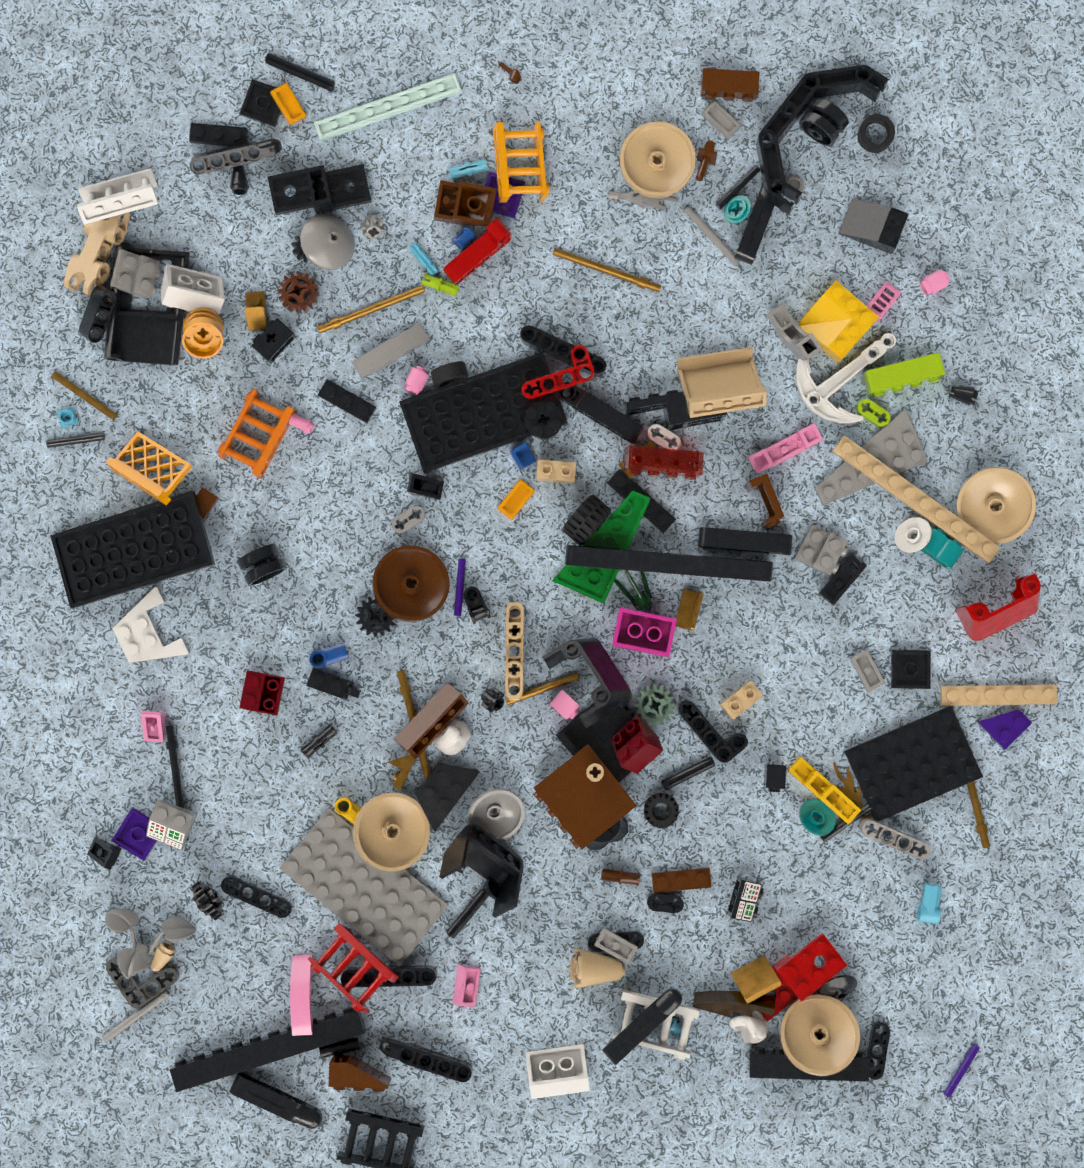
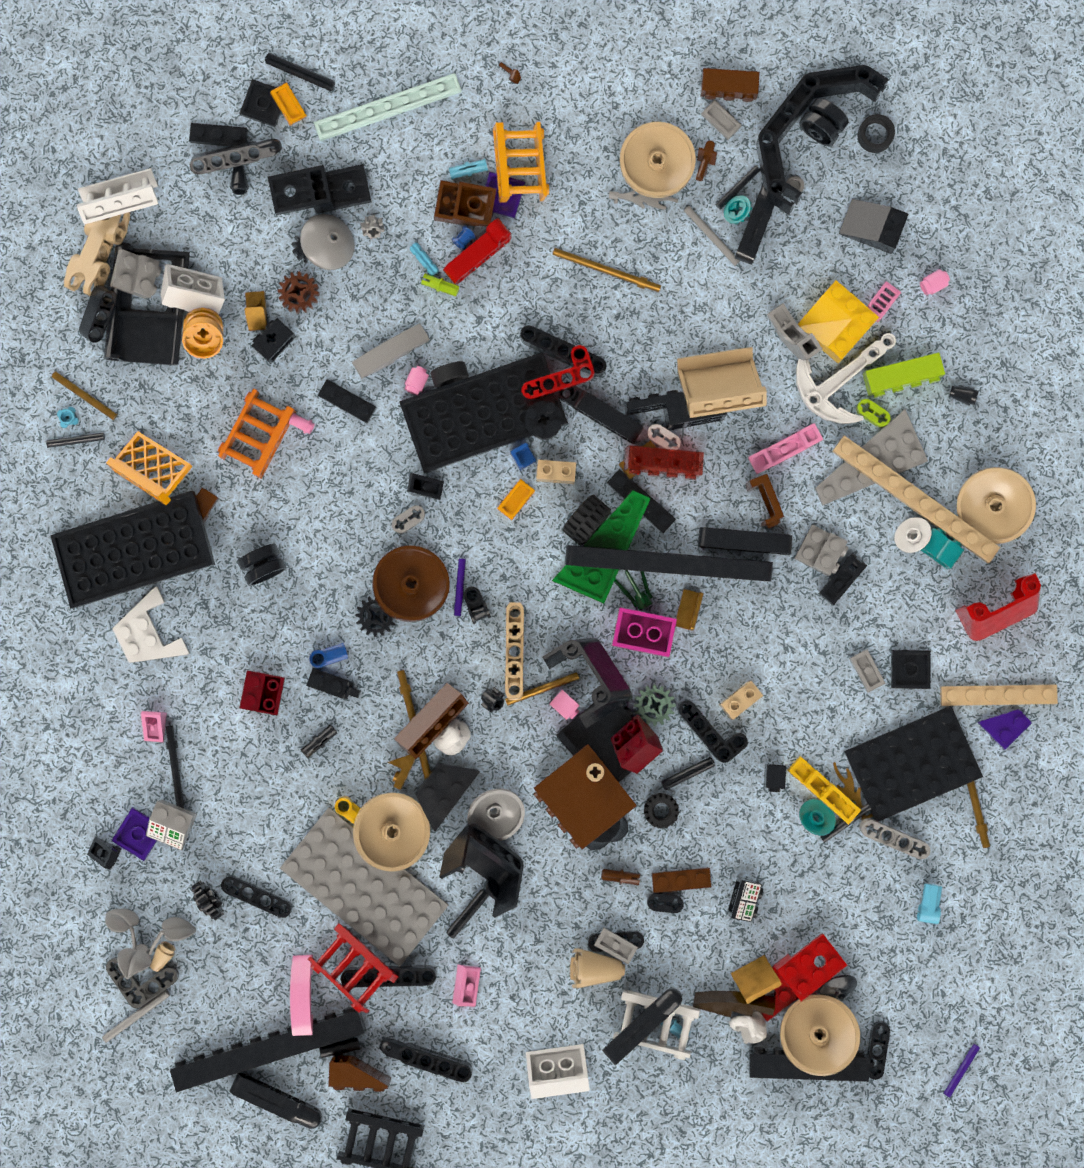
(337, 322): pearl gold bar -> none

